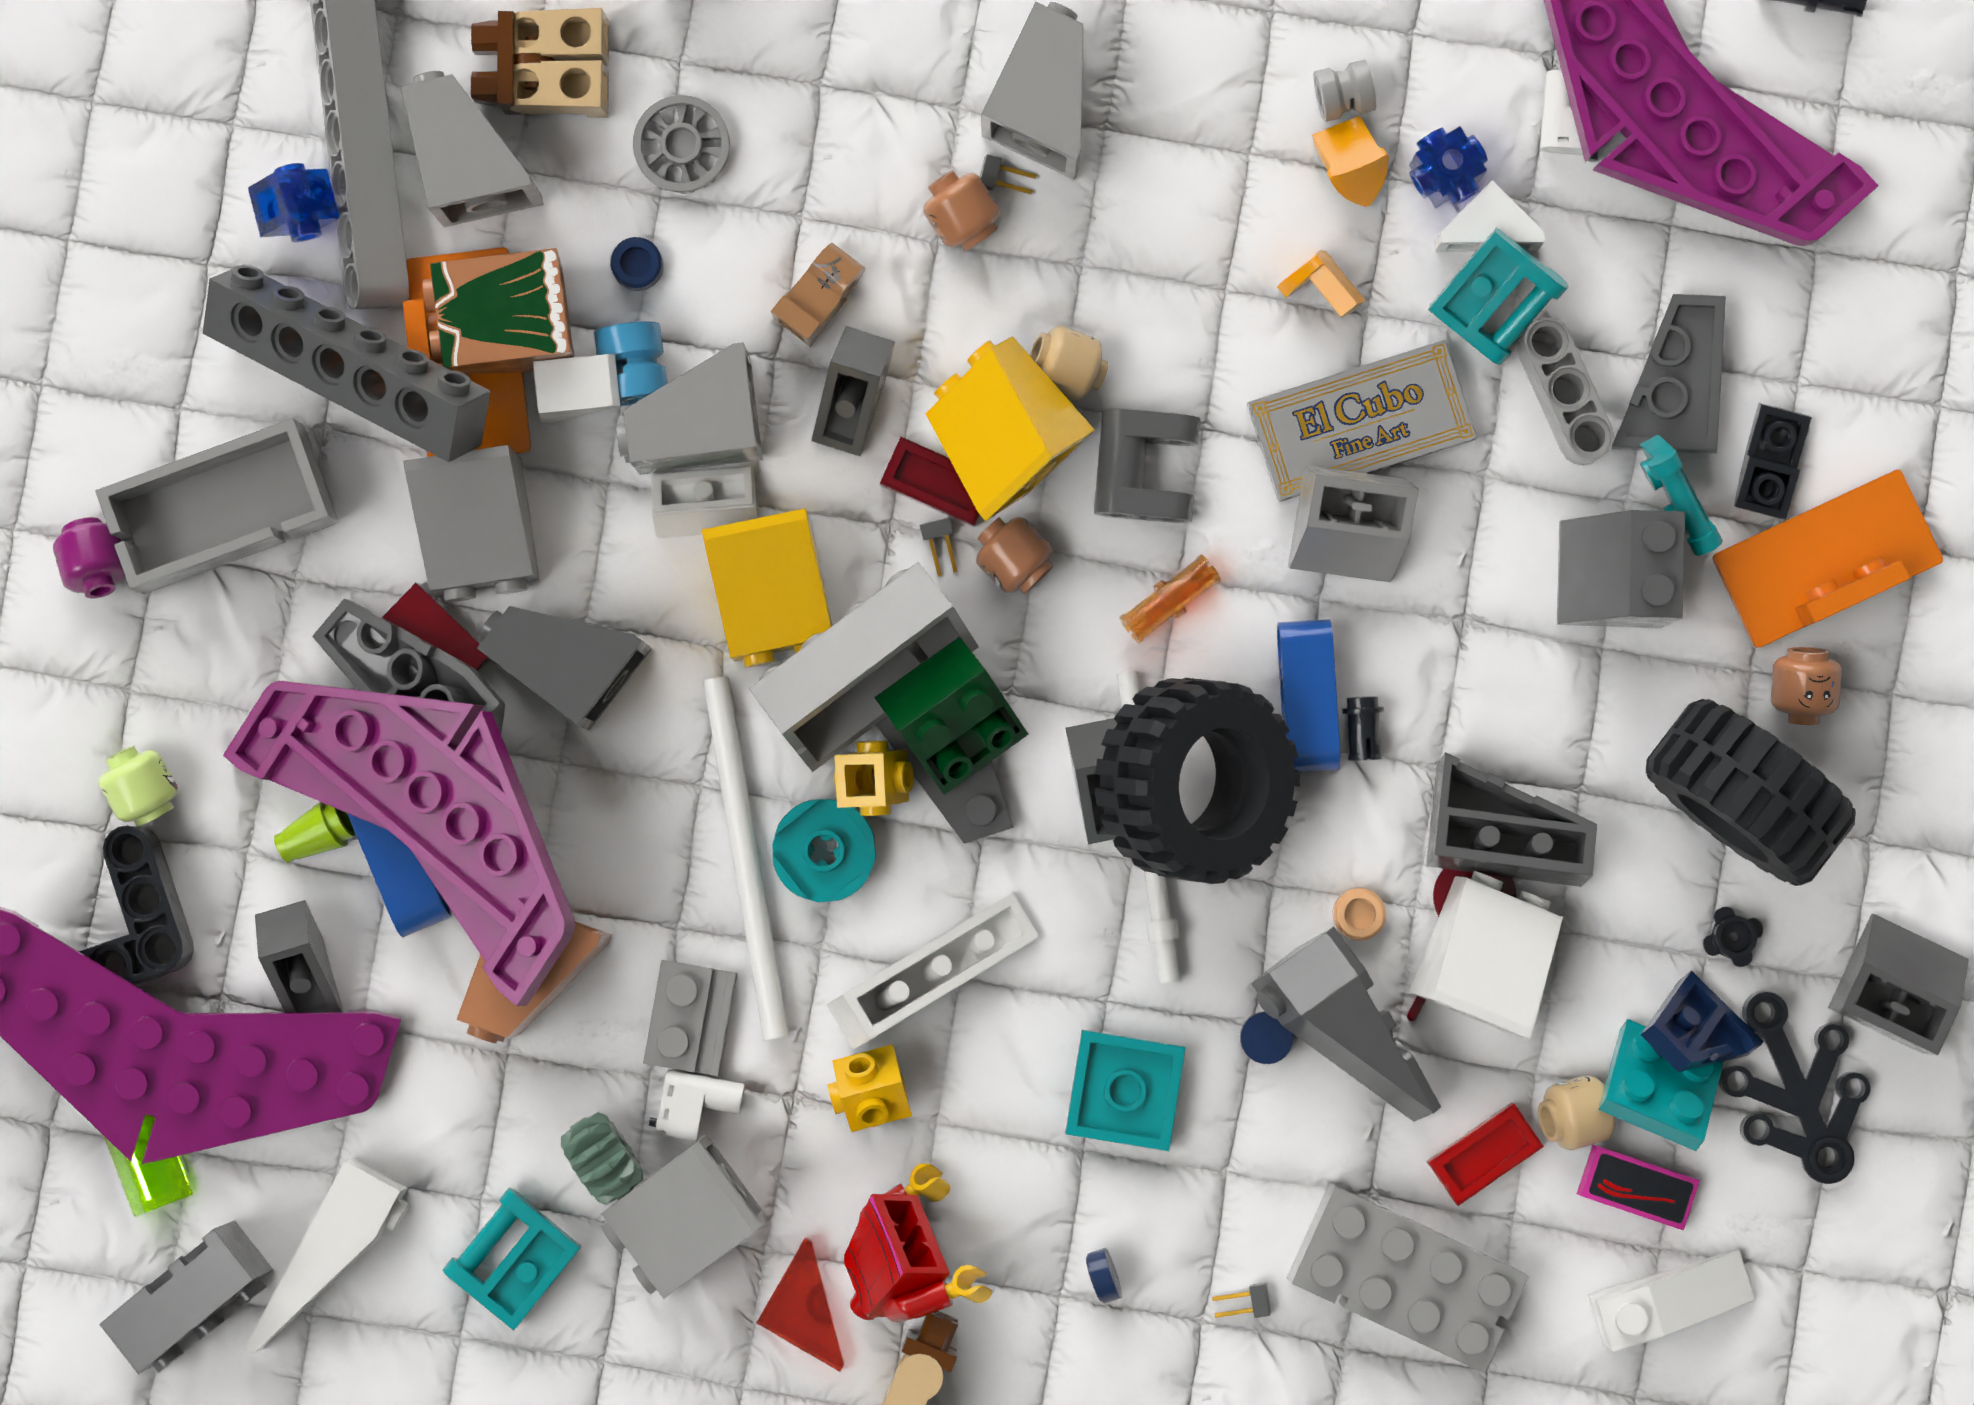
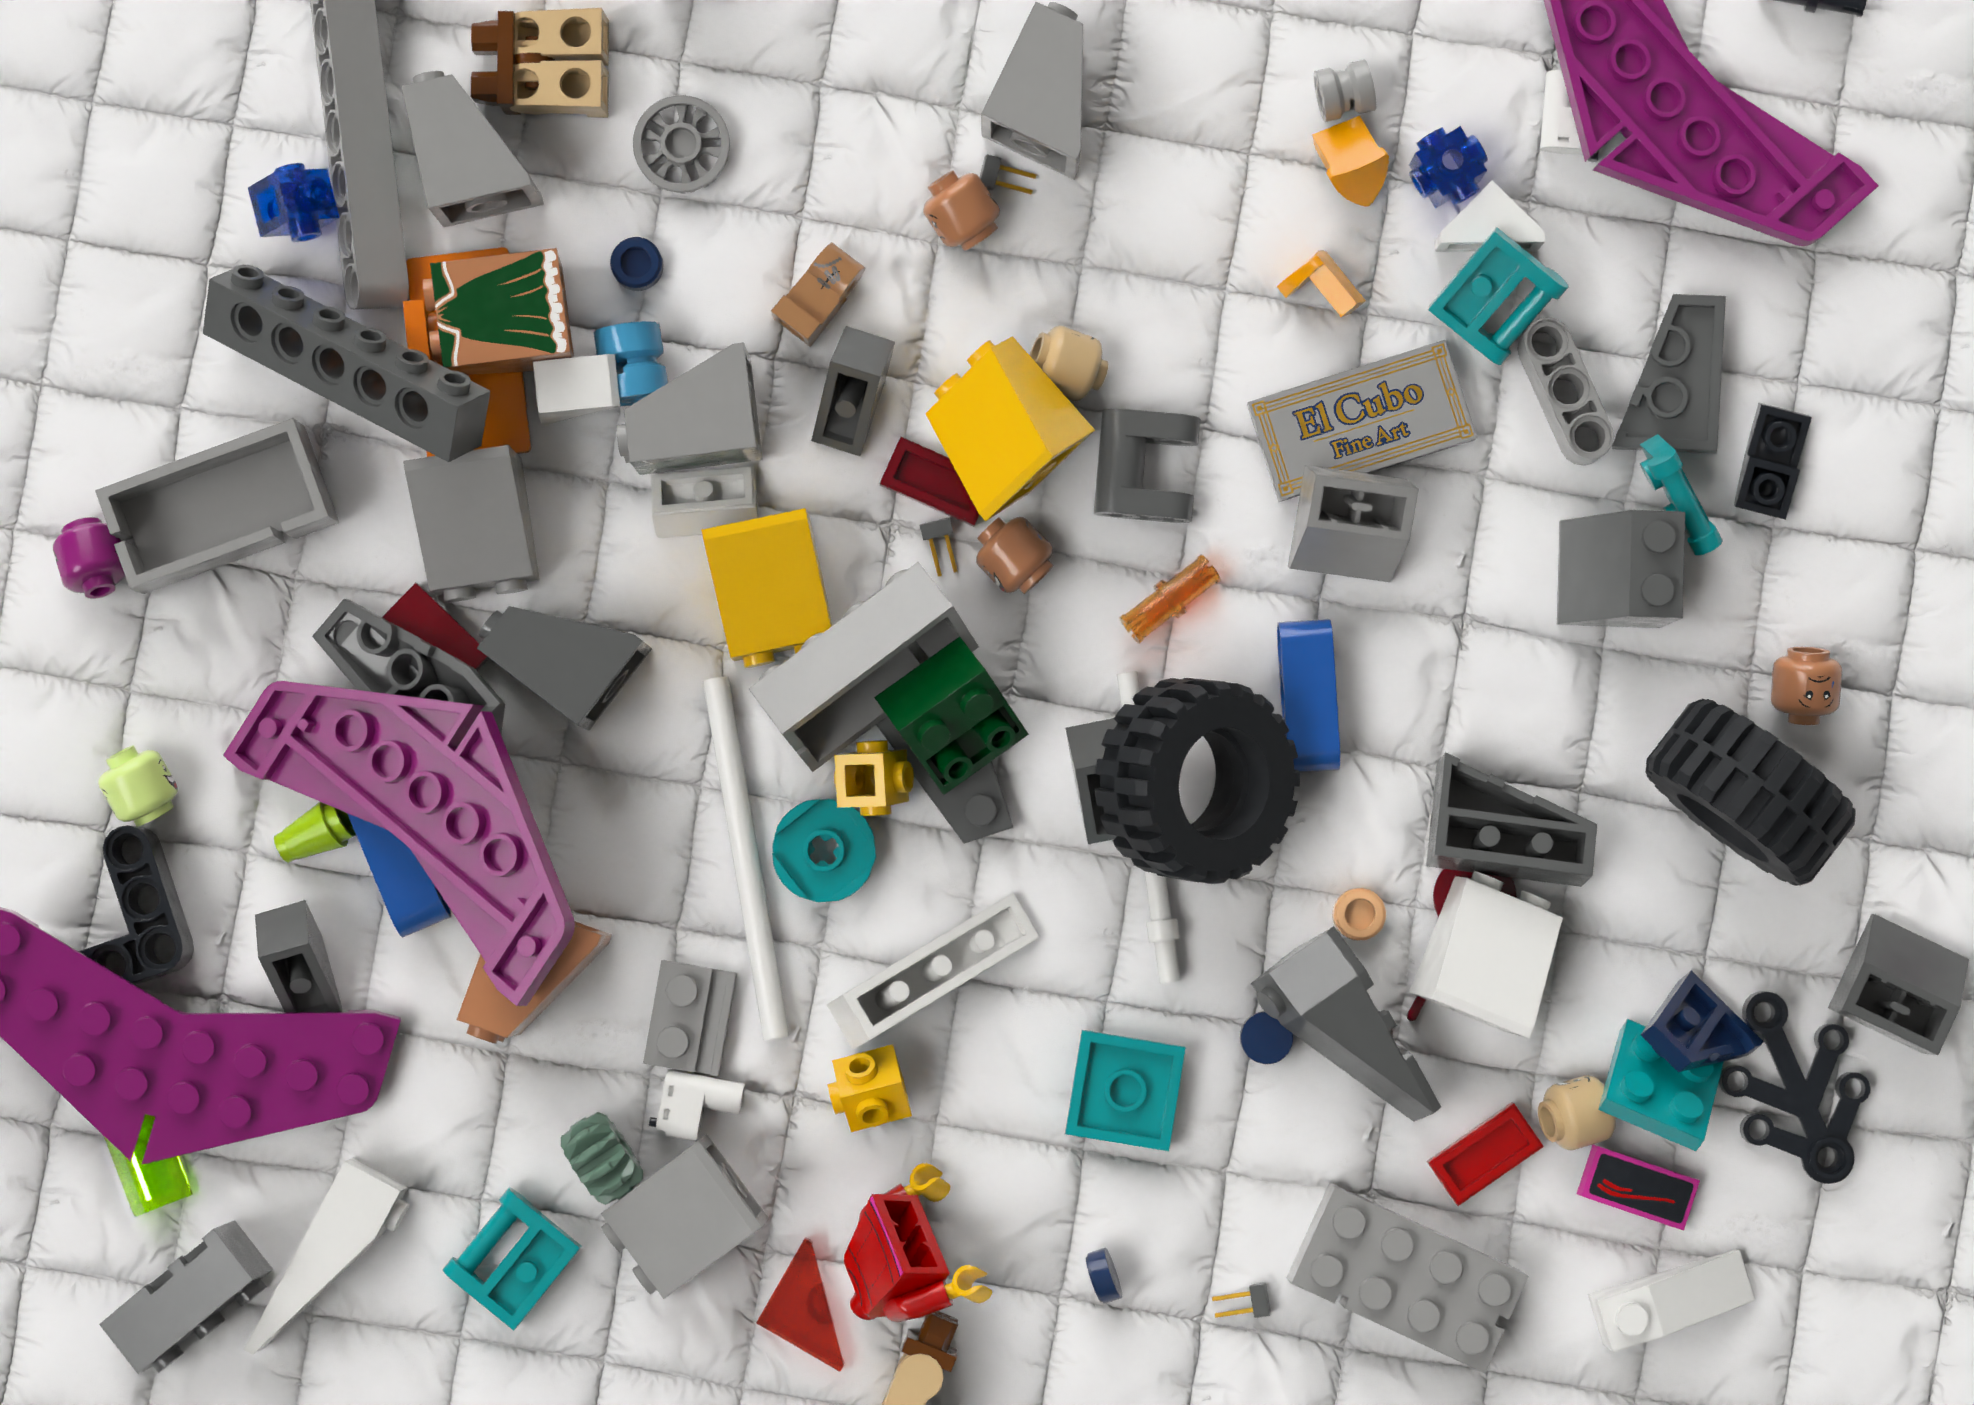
(1363, 728): black pin -> none
(1746, 929): black plate -> none
(1827, 559): orange bracket -> none

